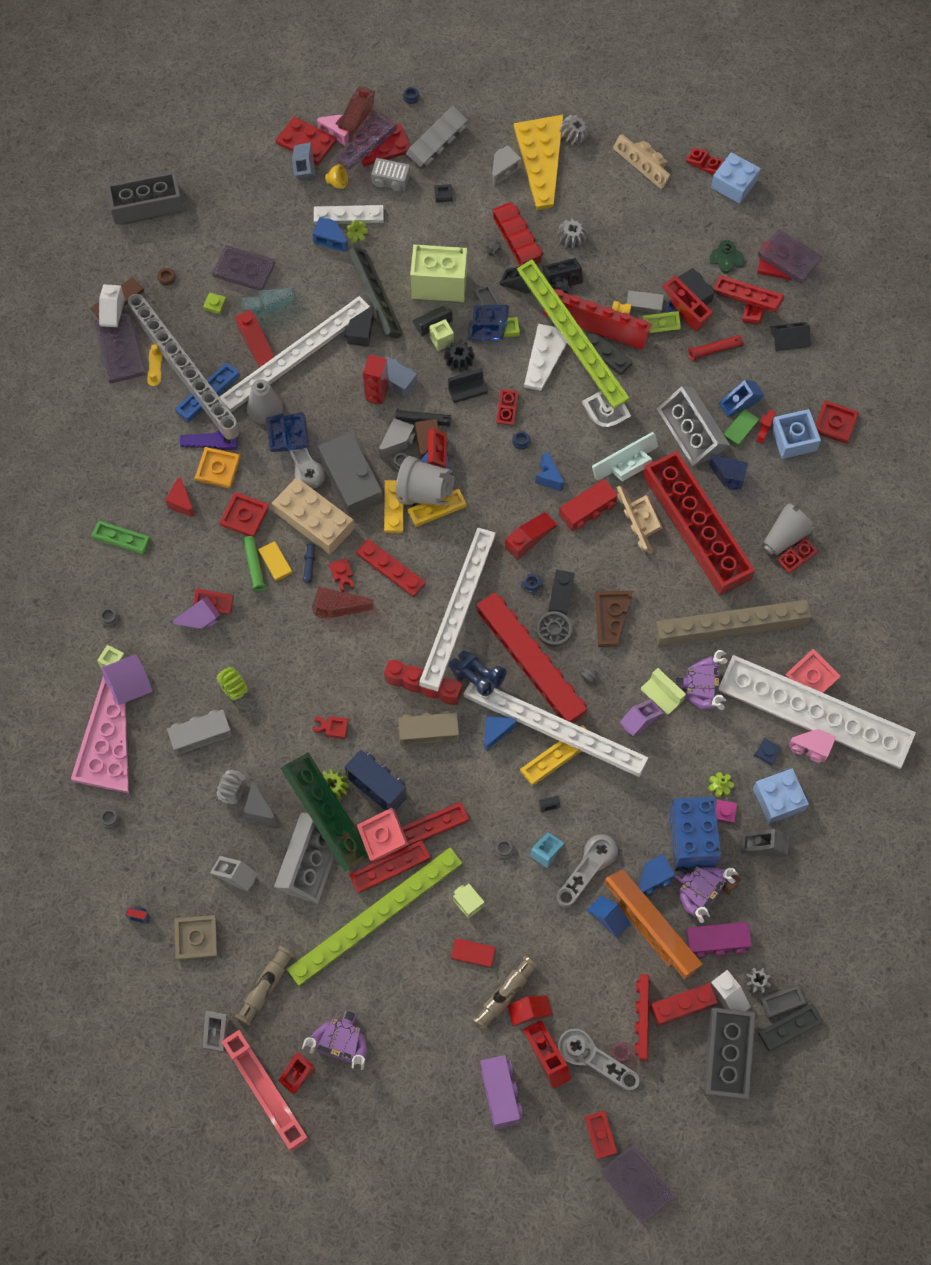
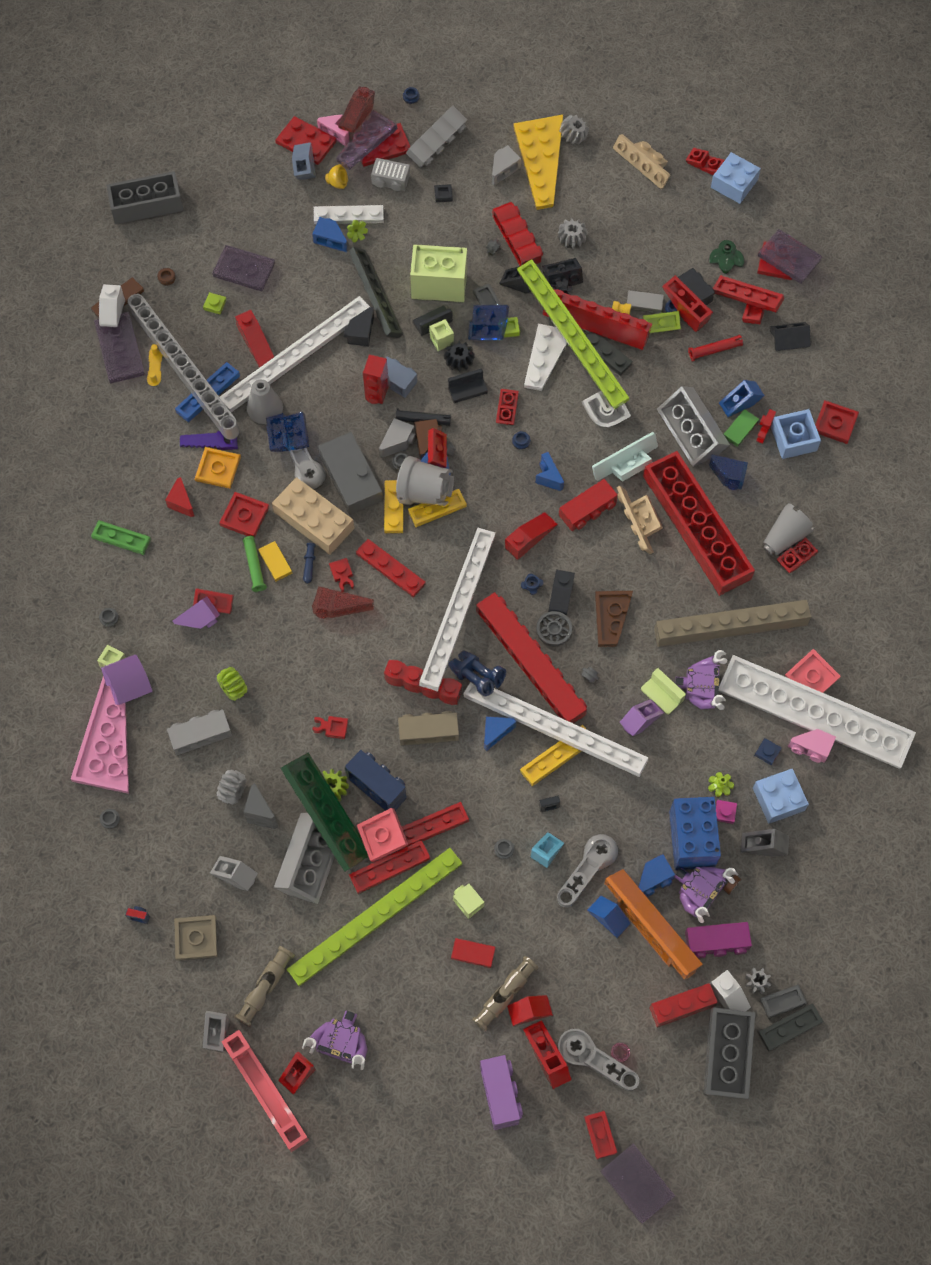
(268, 301): clear light blue slope -> none
(642, 1009): red plate -> none

